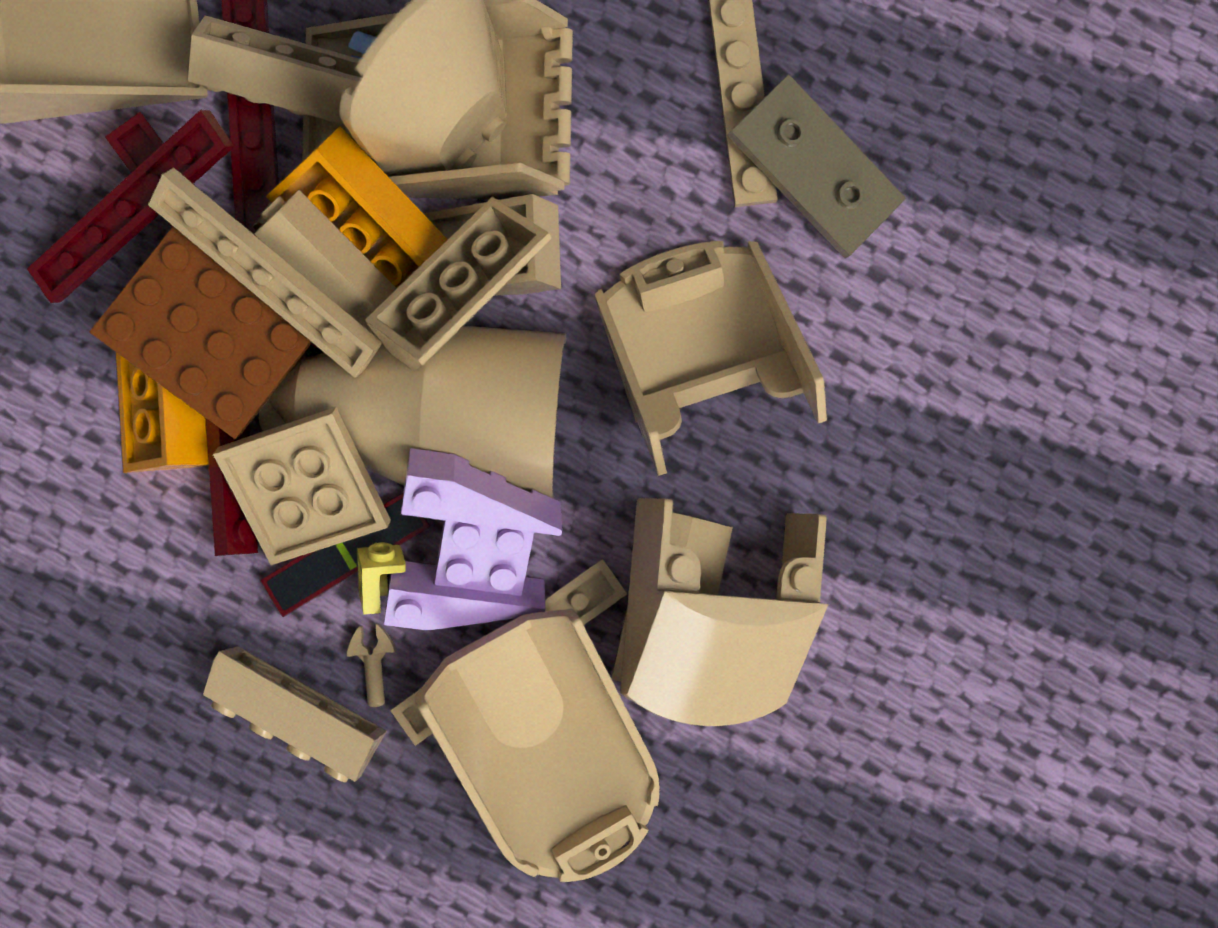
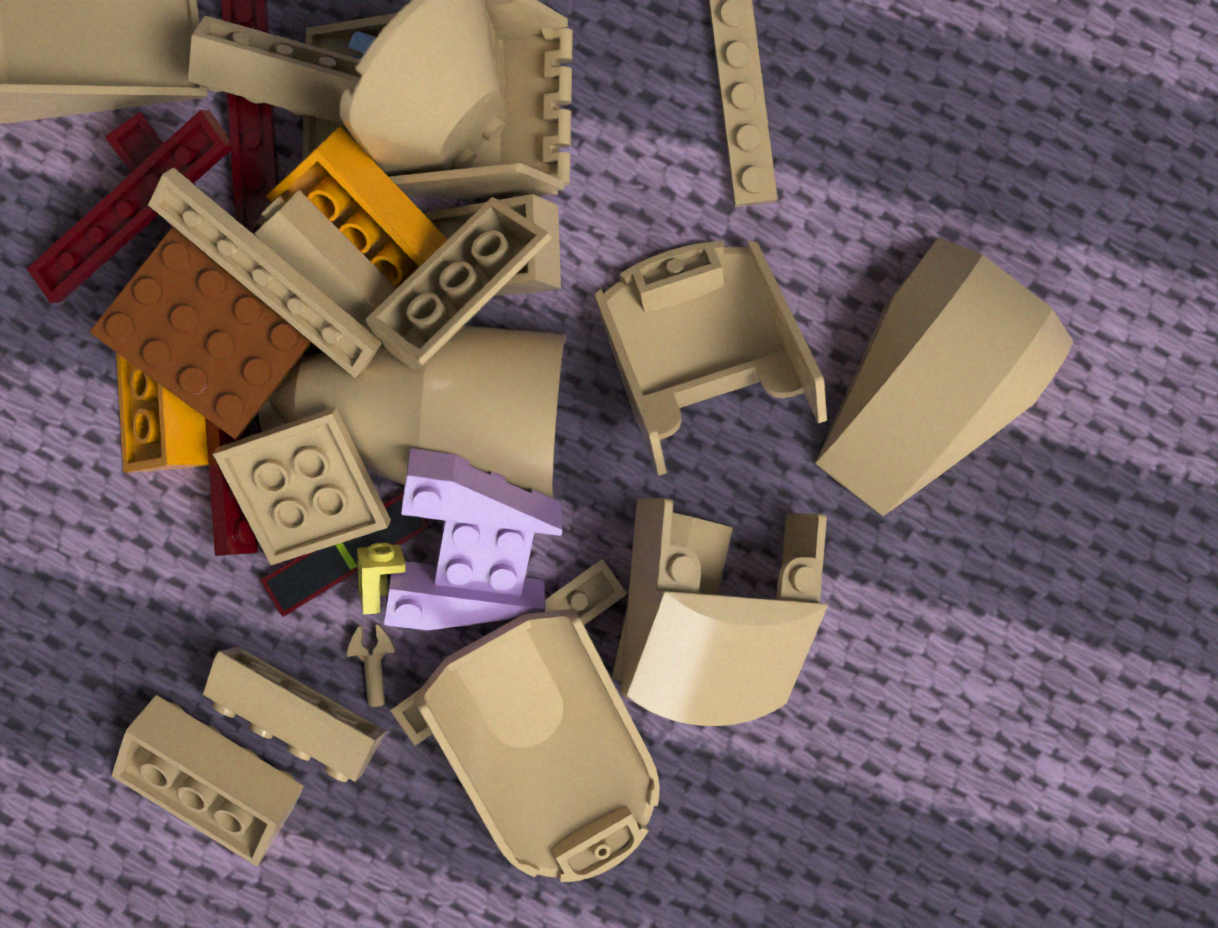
(206, 779): none -> tan slope
(816, 166): dark tan plate -> none
(940, 375): none -> tan windscreen

